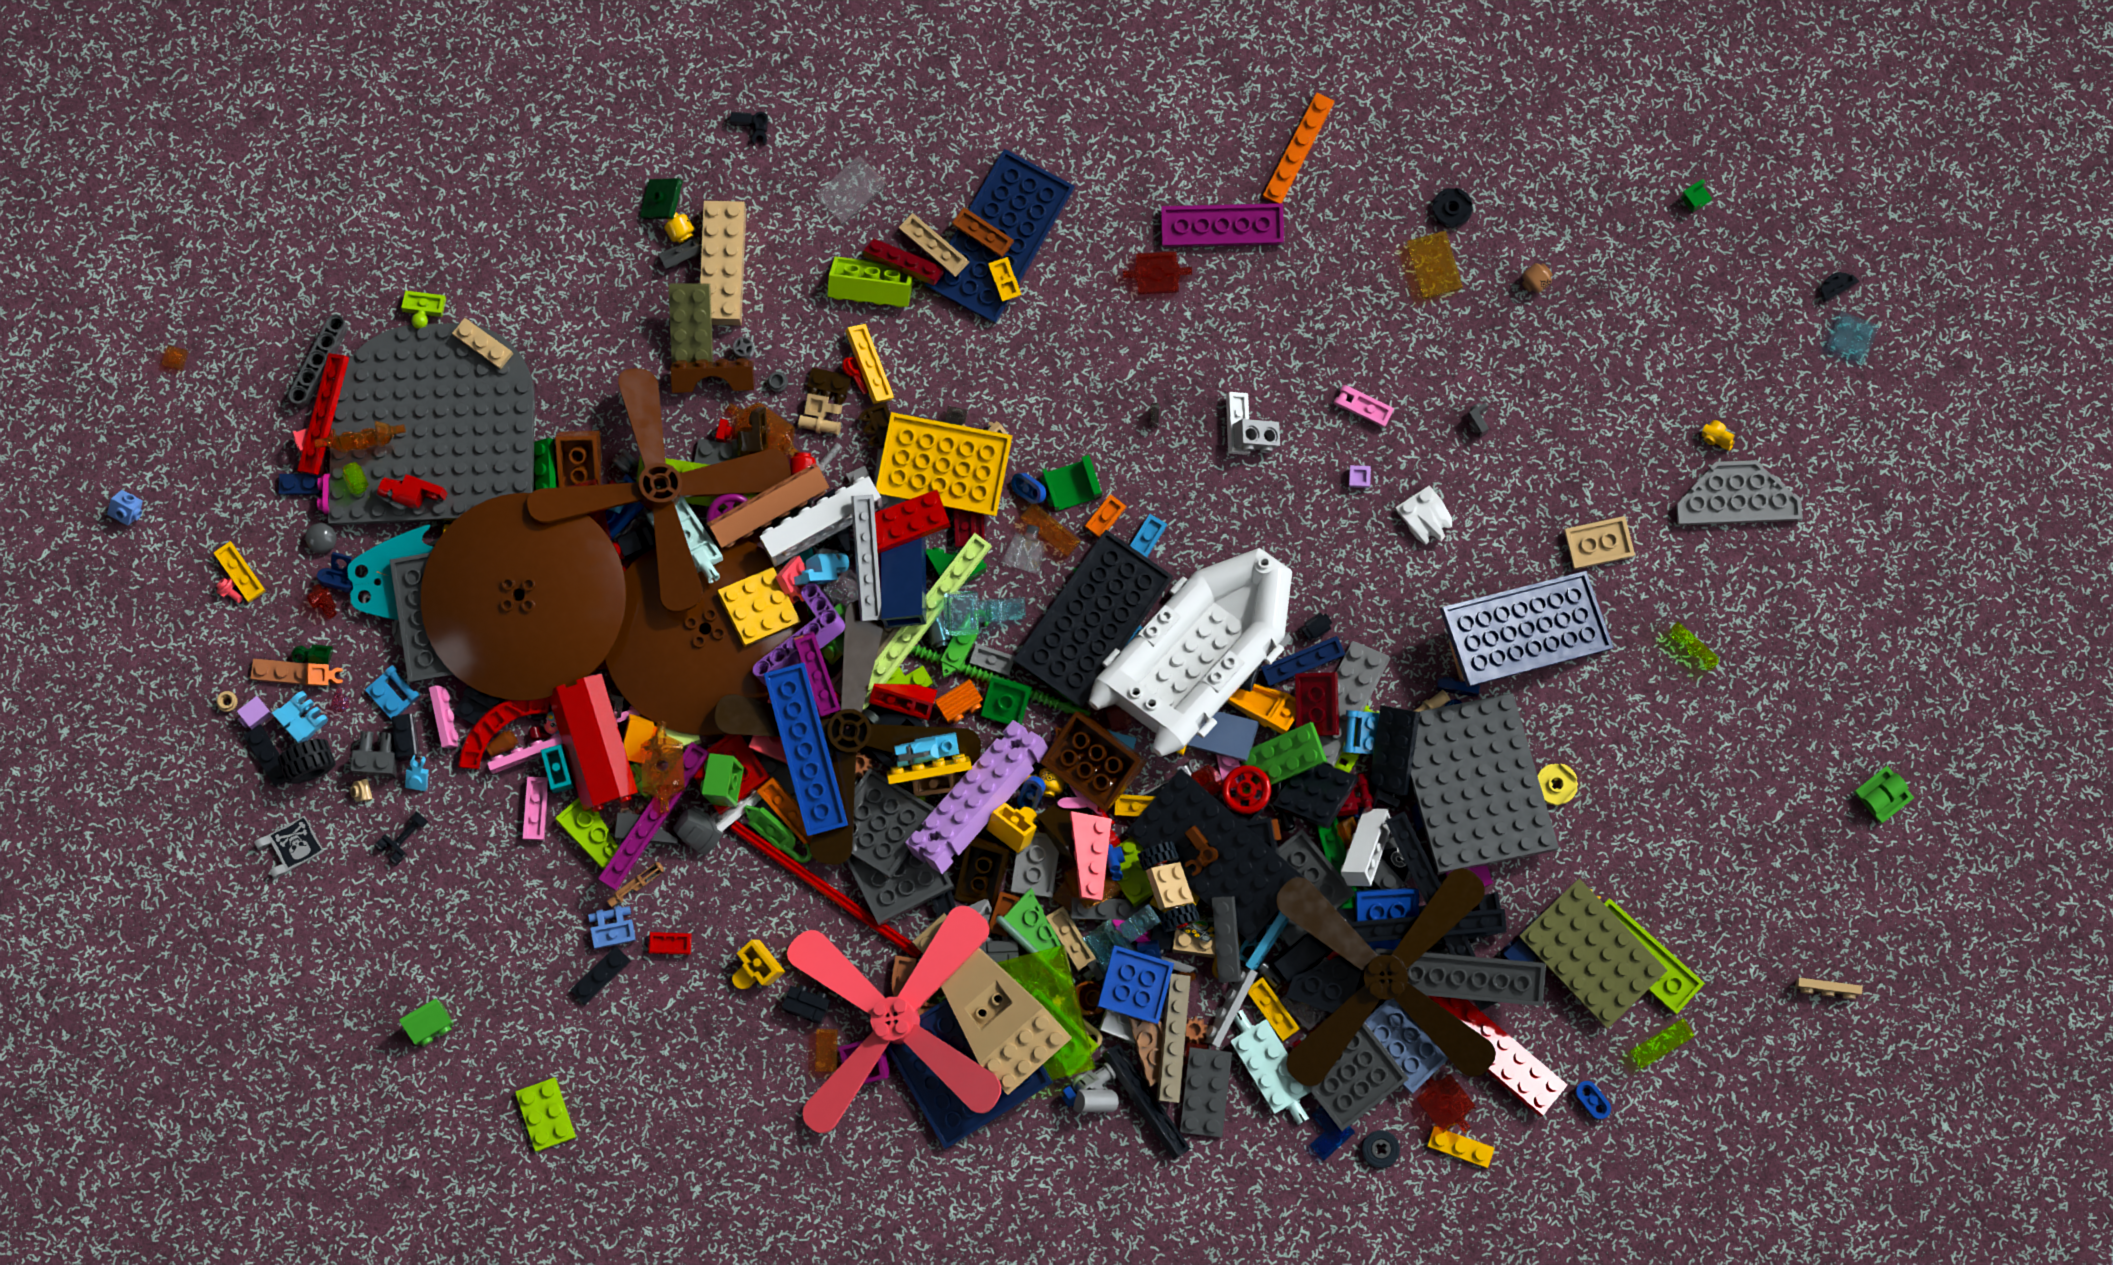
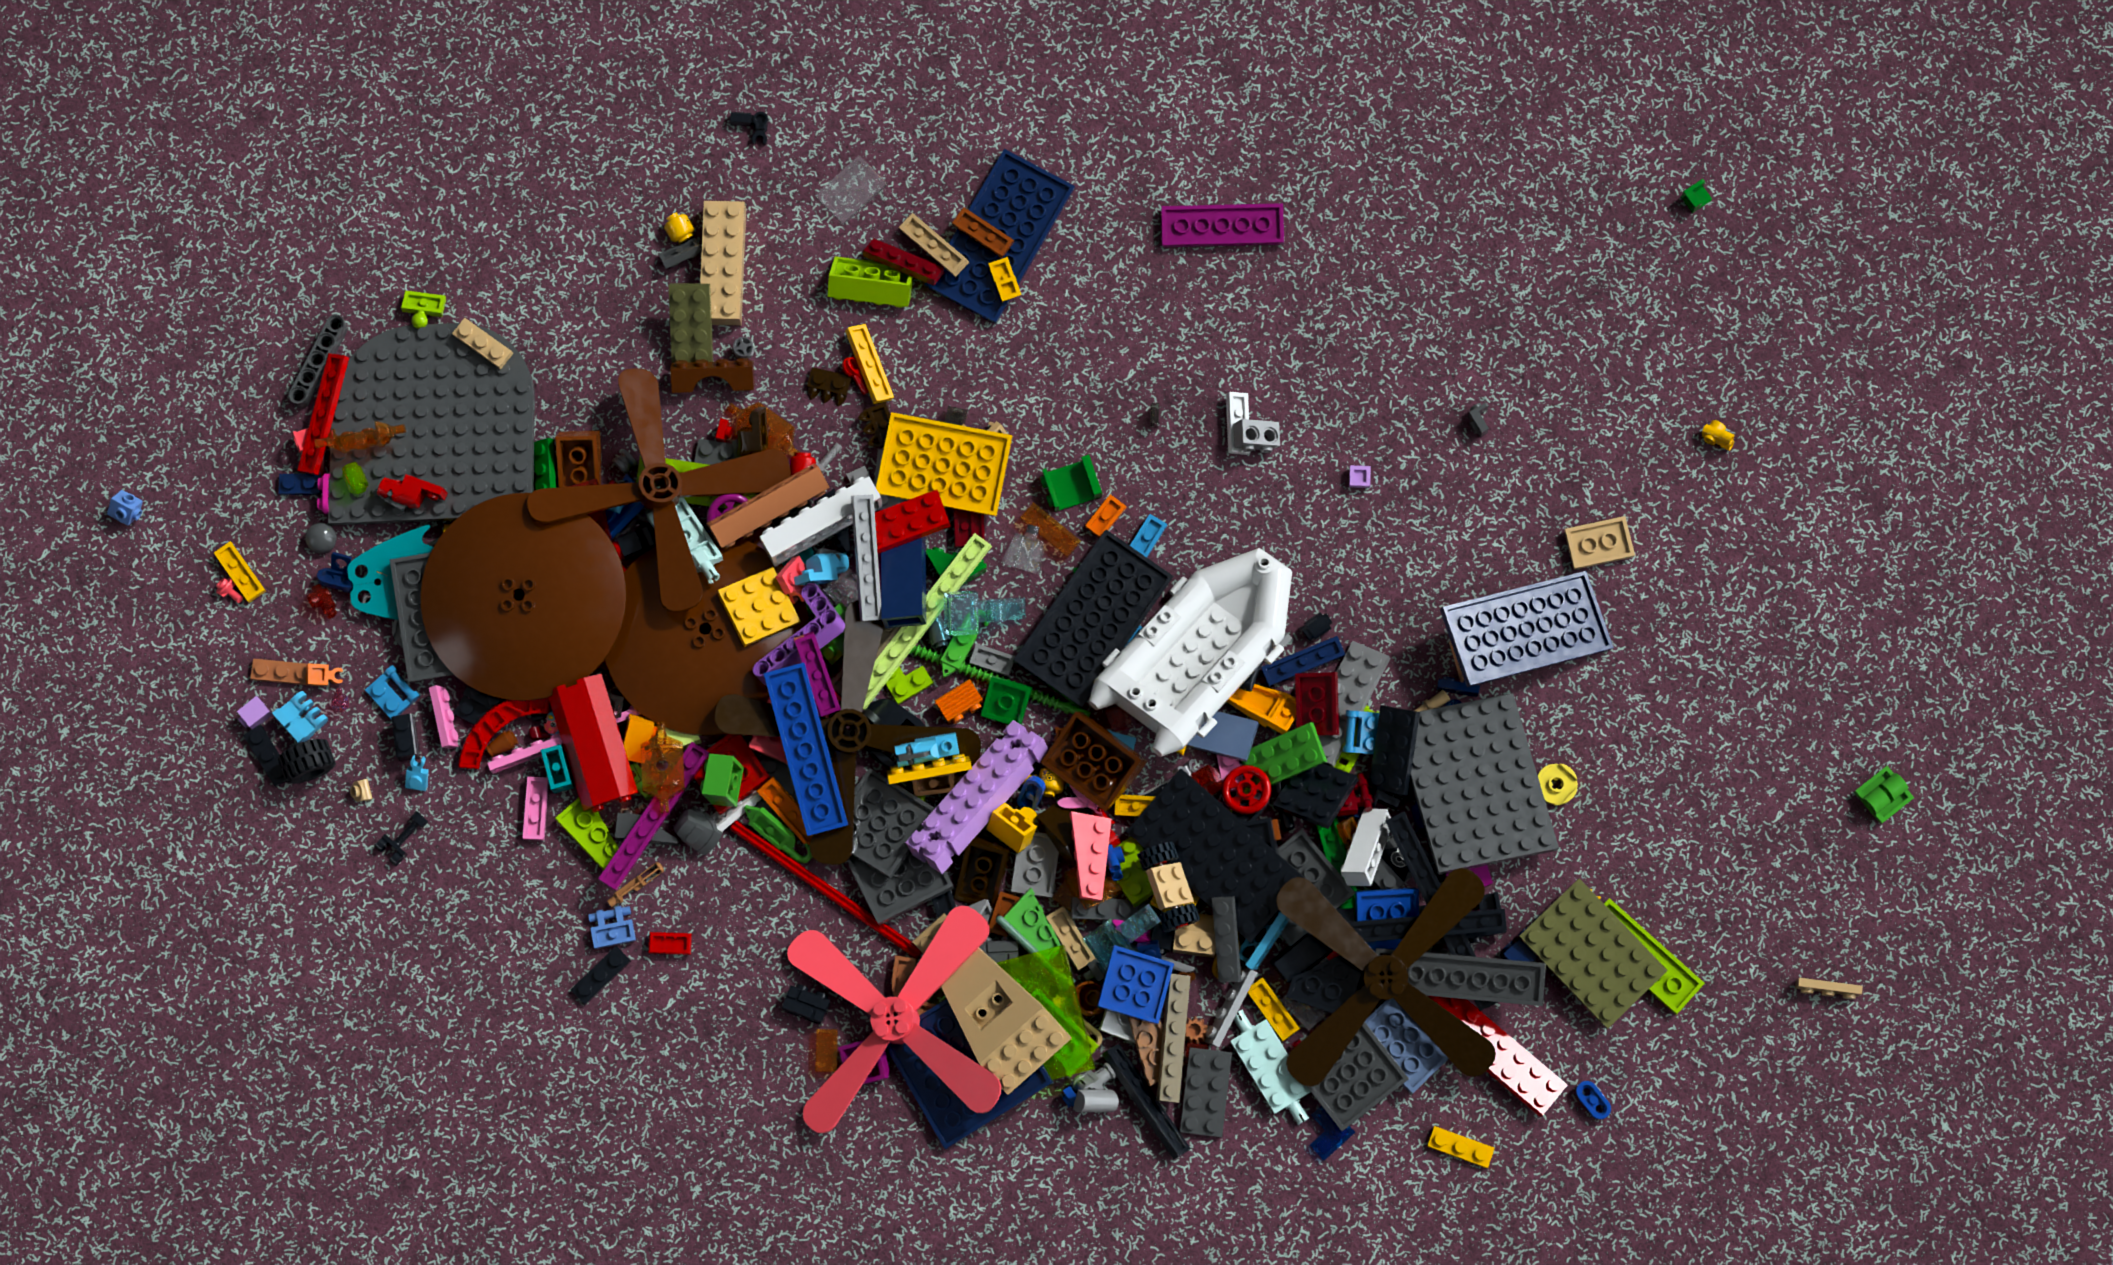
(175, 358): clear orange plate -> none
(225, 695): tan plate -> none
(293, 845): flag -> none
(317, 654): dark green plate -> none
(372, 763): dark grey brick -> none
(427, 1023): bright green slope -> none
(545, 1114): lime plate -> none
(661, 198): dark green plate -> none
(757, 965): yellow brick -> none
(777, 381): dark grey plate -> none
(818, 406): tan plate -> none
(819, 425): tan pin -> none
(863, 763): nougat piece -> none
(905, 698): red slope -> none
(1032, 491): blue plate -> none
(1157, 272): clear red plate -> none
(1202, 929): sticker -> none
(1206, 855): reddish brown bar -> none
(1269, 973): dark grey pin -> none
(1298, 148): orange plate -> none
(1364, 406): bright pink plate -> none
(1382, 1160): black bush -> none
(1425, 515): white plate -> none
(1434, 265): clear yellow plate -> none
(1446, 1103): clear red plate -> none
(1456, 198): black plate -> none
(1537, 278): medium nougat head -> none
(1662, 1043): clear neon green plate -> none
(1694, 645): clear neon green plate -> none
(1738, 495): light grey plate -> none
(1836, 284): black plate -> none
(1852, 337): clear light blue plate -> none

